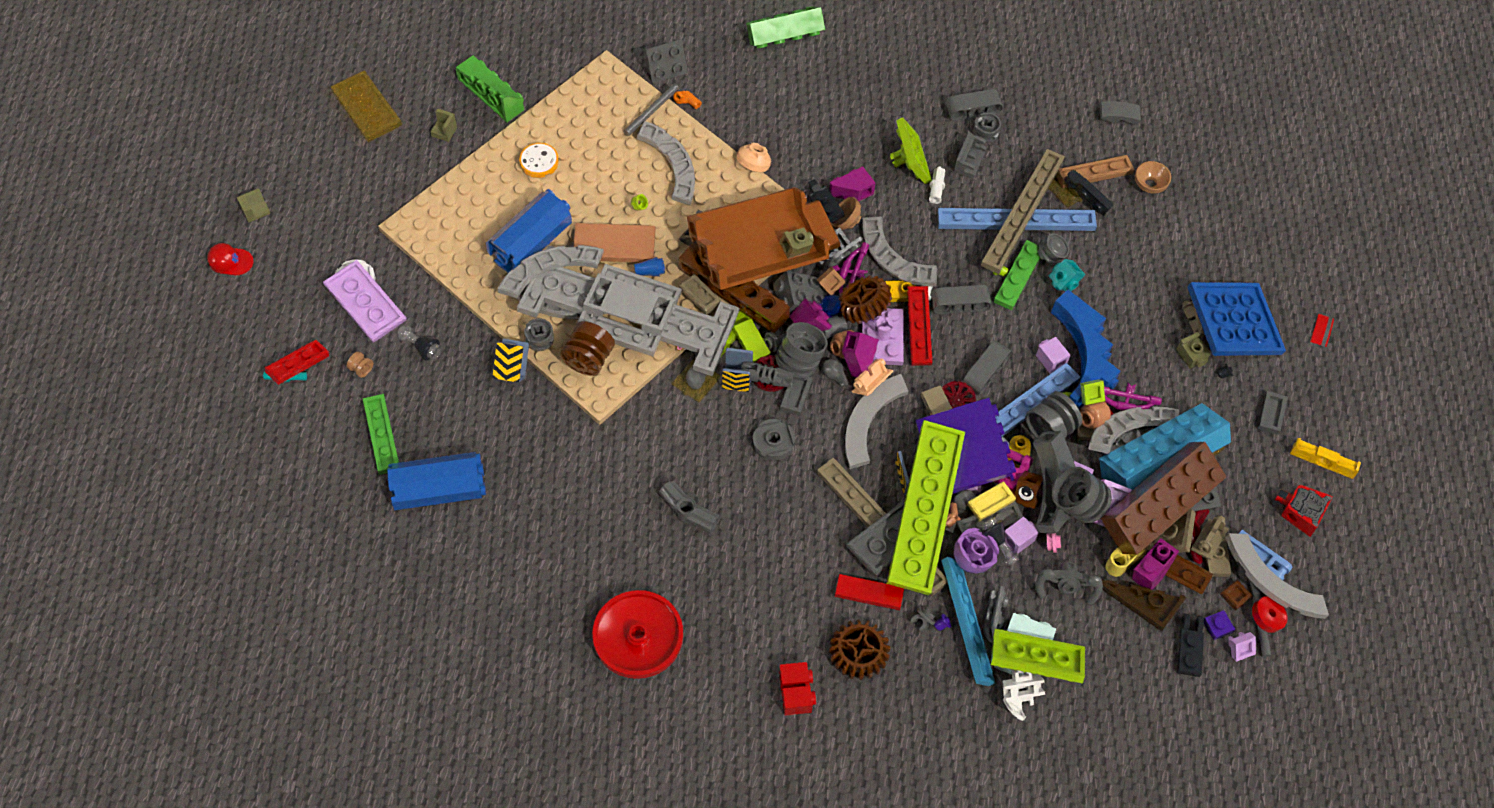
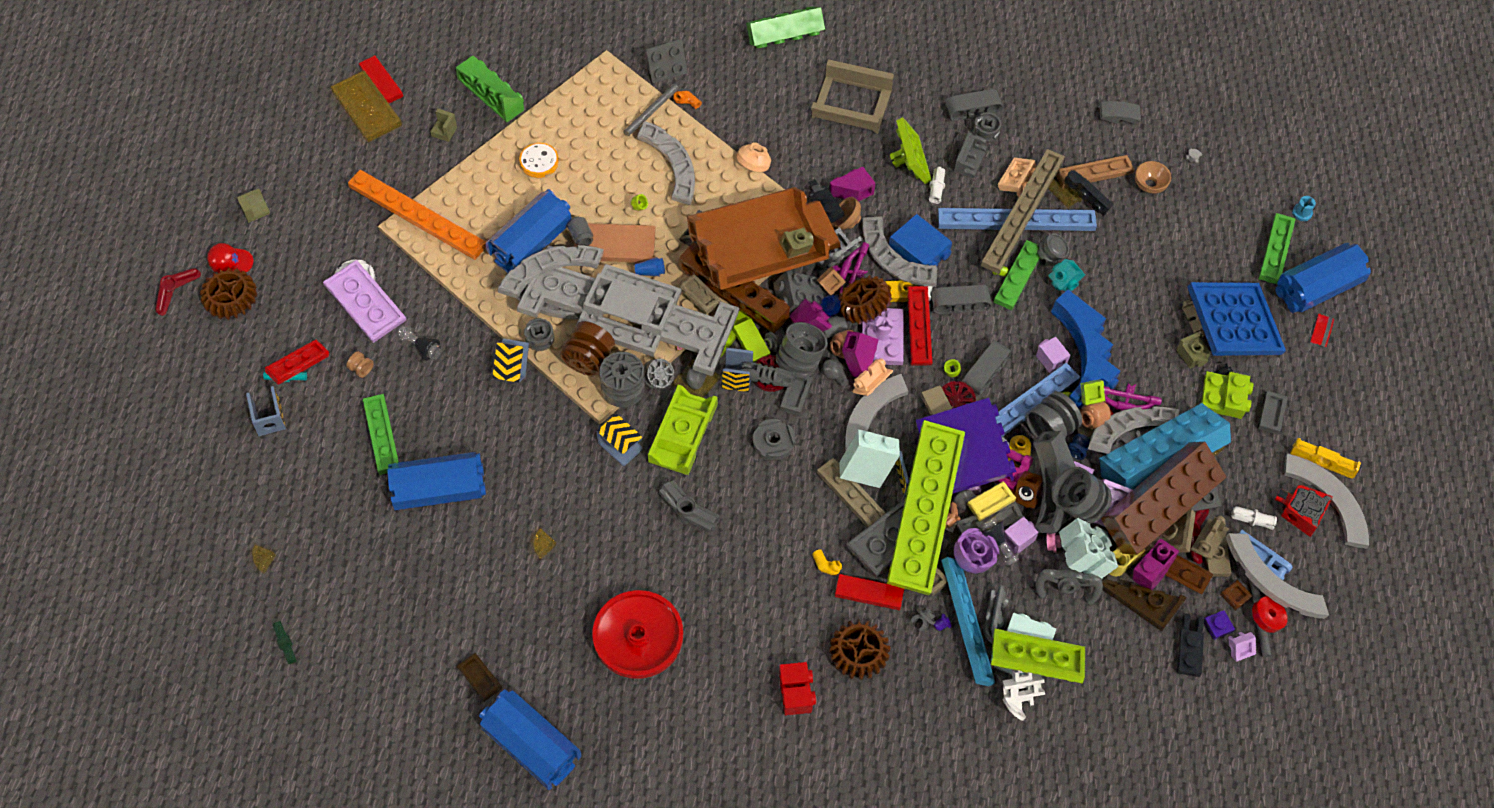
(169, 284): none -> dark red piece
(228, 293): none -> reddish brown gear
(262, 558): none -> clear yellow tile
(277, 419): none -> sand blue piece
(284, 642): none -> clear green bar
(381, 79): none -> red tile
(417, 214): none -> orange plate
(479, 677): none -> dark brown tile
(529, 739): none -> blue brick
(543, 543): none -> clear yellow tile
(580, 231): none -> dark grey brick
(619, 440): none -> piece
(626, 388): none -> dark grey wheel
(658, 374): none -> wheel
(682, 431): none -> lime piece
(825, 566): none -> yellow arm
(859, 77): none -> dark tan piece
(869, 458): none -> light aqua brick
(920, 242): none -> blue brick
(957, 367): none -> lime hinge
(1017, 175): none -> light nougat bracket
(1079, 446): none -> dark blue wheel
(1088, 549): none -> light aqua brick
(1193, 155): none -> light grey piece
(1227, 393): none -> lime plate
(1254, 517): none -> white axle
(1277, 248): none -> bright green plate
(1304, 208): none -> dark azure bush
(1323, 277): none -> blue brick
(1349, 510): none -> light grey tile

